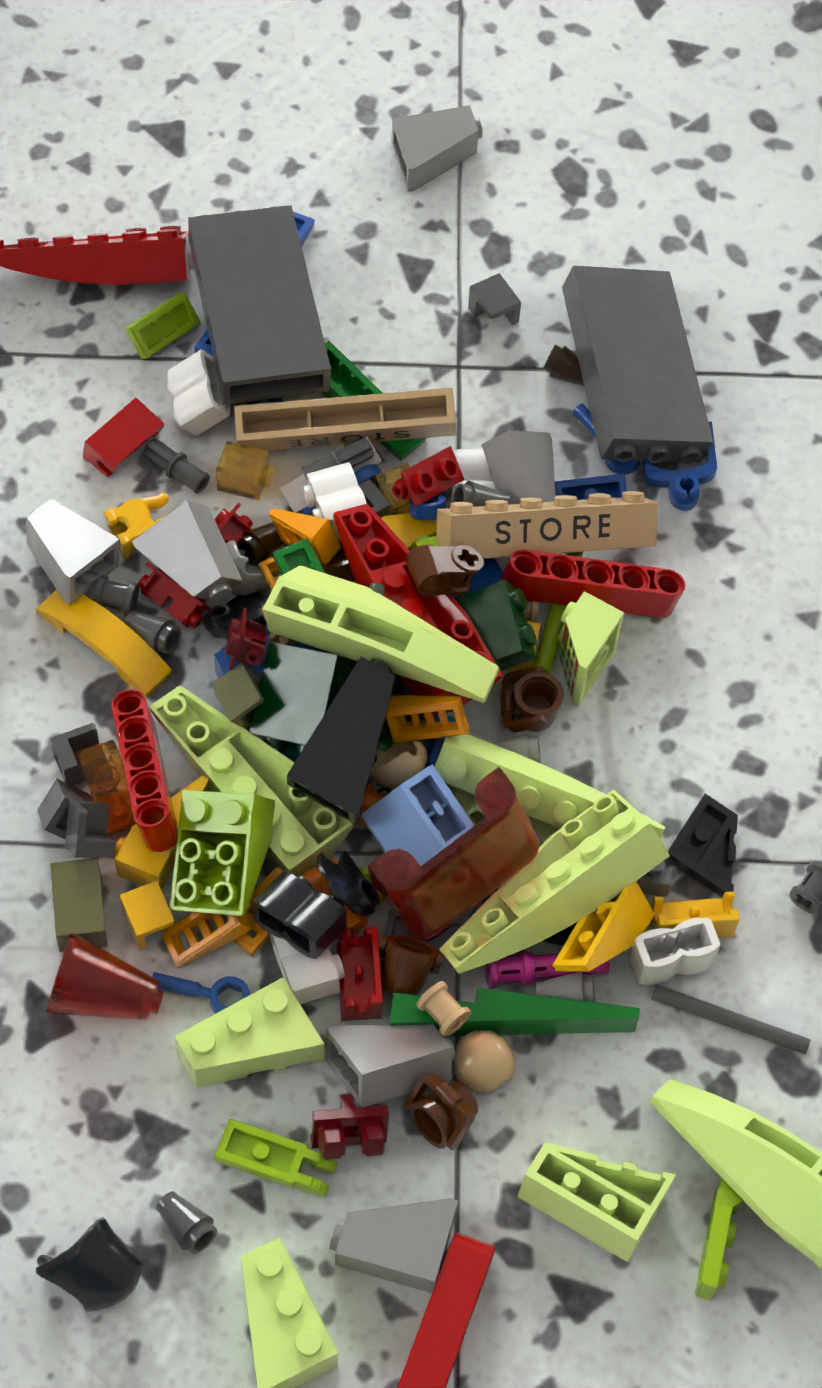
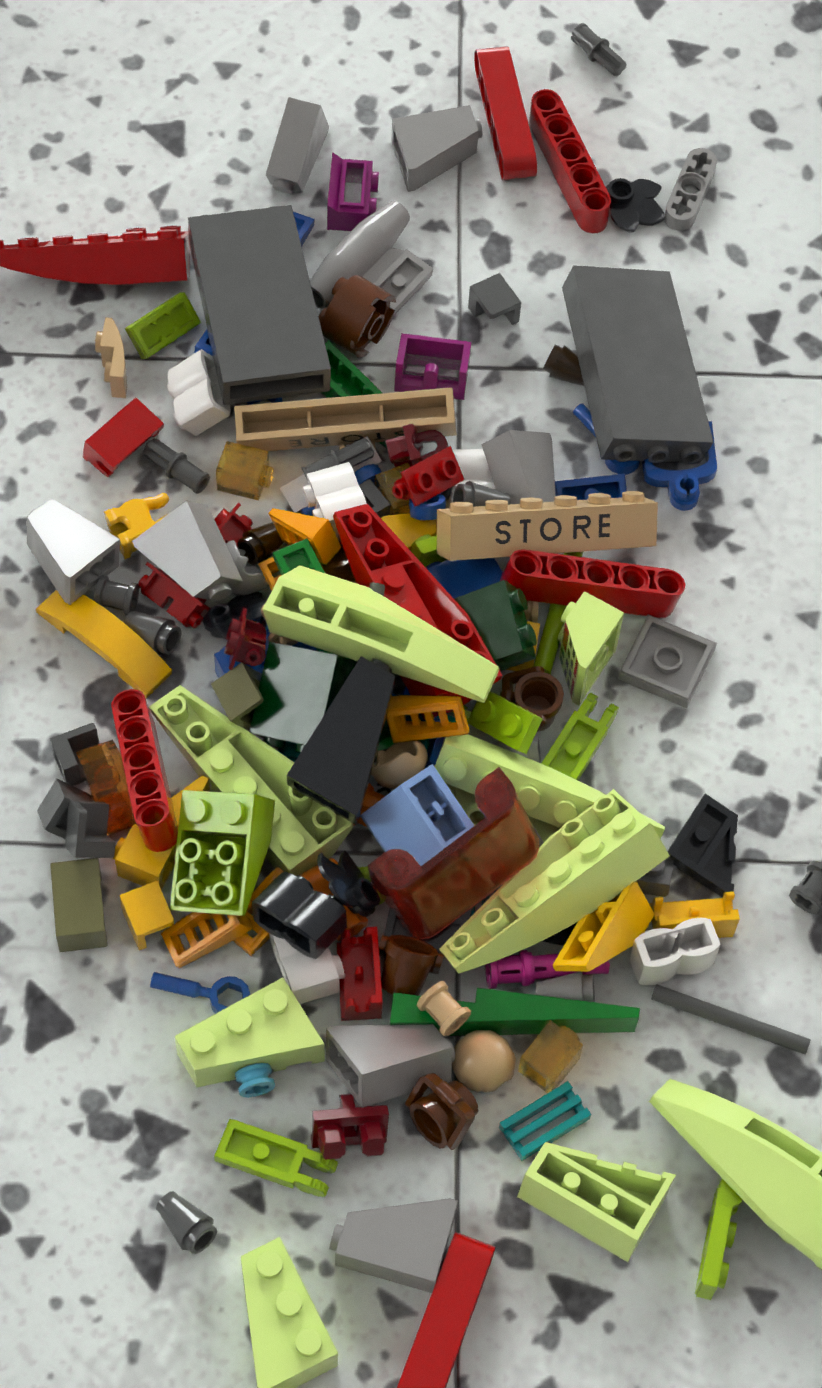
(95, 1269): black piece -> none
(101, 985): clear red cone -> none
(113, 359): none -> tan slope
(255, 1080): none -> medium azure bush
(296, 145): none -> light grey slope
(350, 193): none -> magenta window
(356, 314): none -> reddish brown brick
(370, 254): none -> light grey plate
(409, 447): none -> dark red hips
(432, 364): none -> magenta window
(443, 569): reddish brown piece -> none
(504, 721): none -> lime hinge
(505, 113): none -> red beam
(551, 1056): none -> clear yellow brick
(569, 161): none -> red beam
(573, 1102): none -> teal tile
(580, 739): none -> lime hinge
(598, 49): none -> dark grey axle
(634, 203): none -> black plate
(667, 661): none -> light grey tile
(690, 177): none -> light grey beam

